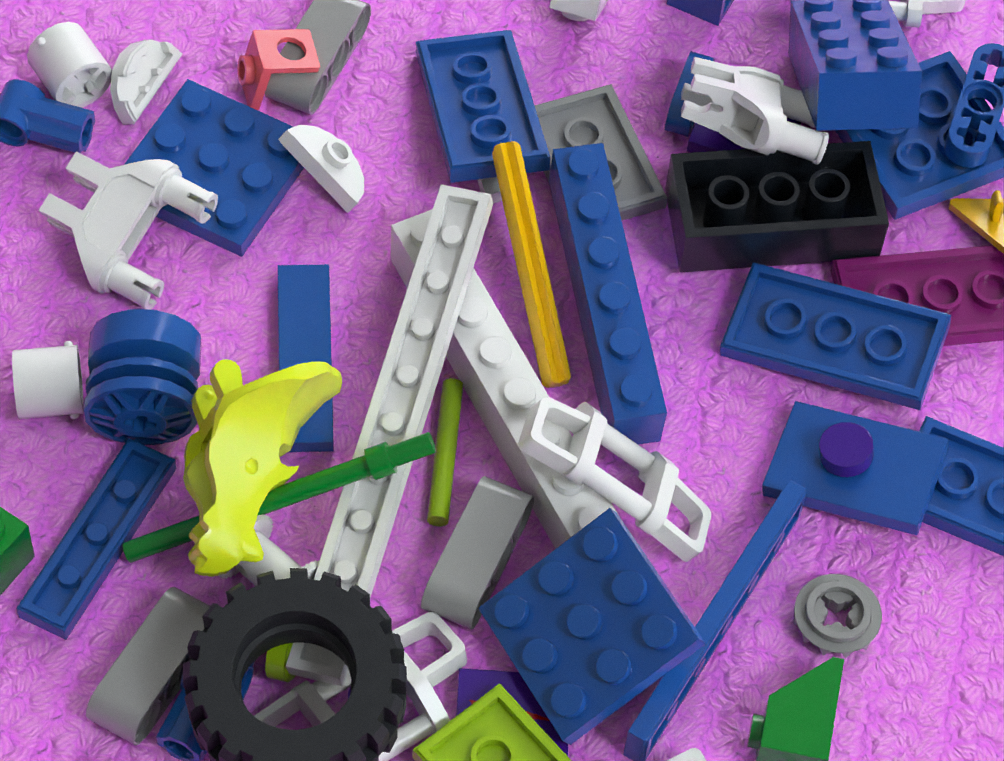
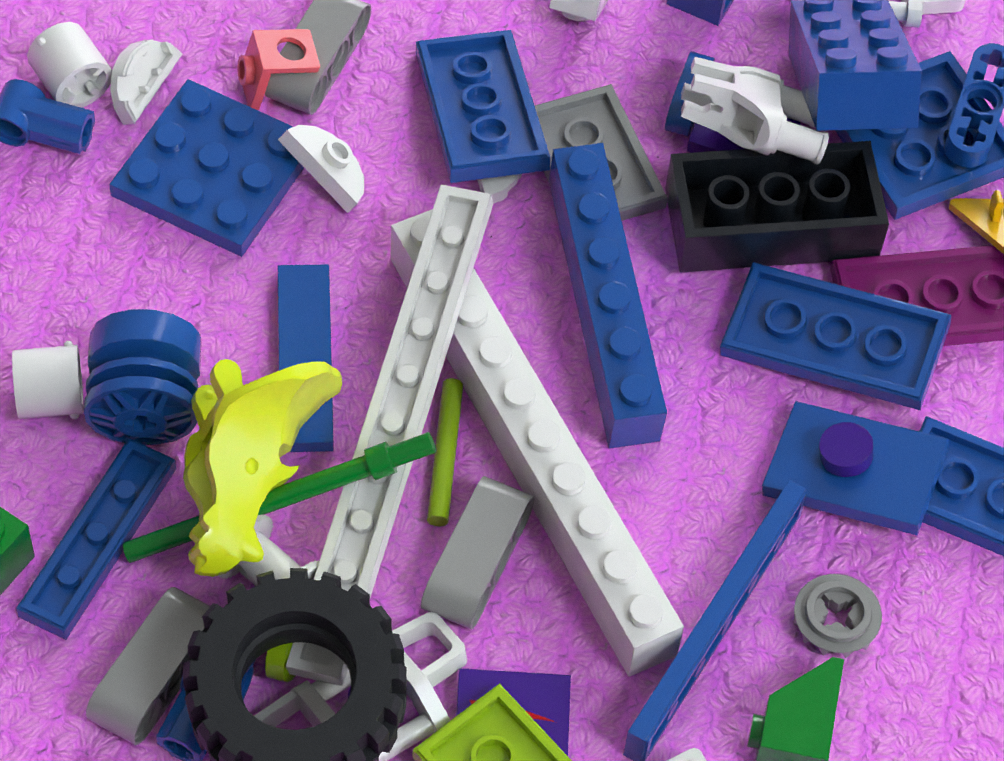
(120, 215): white connector -> none
(531, 265): yellow axle -> none
(591, 626): blue plate -> none
(655, 470): white bar -> none

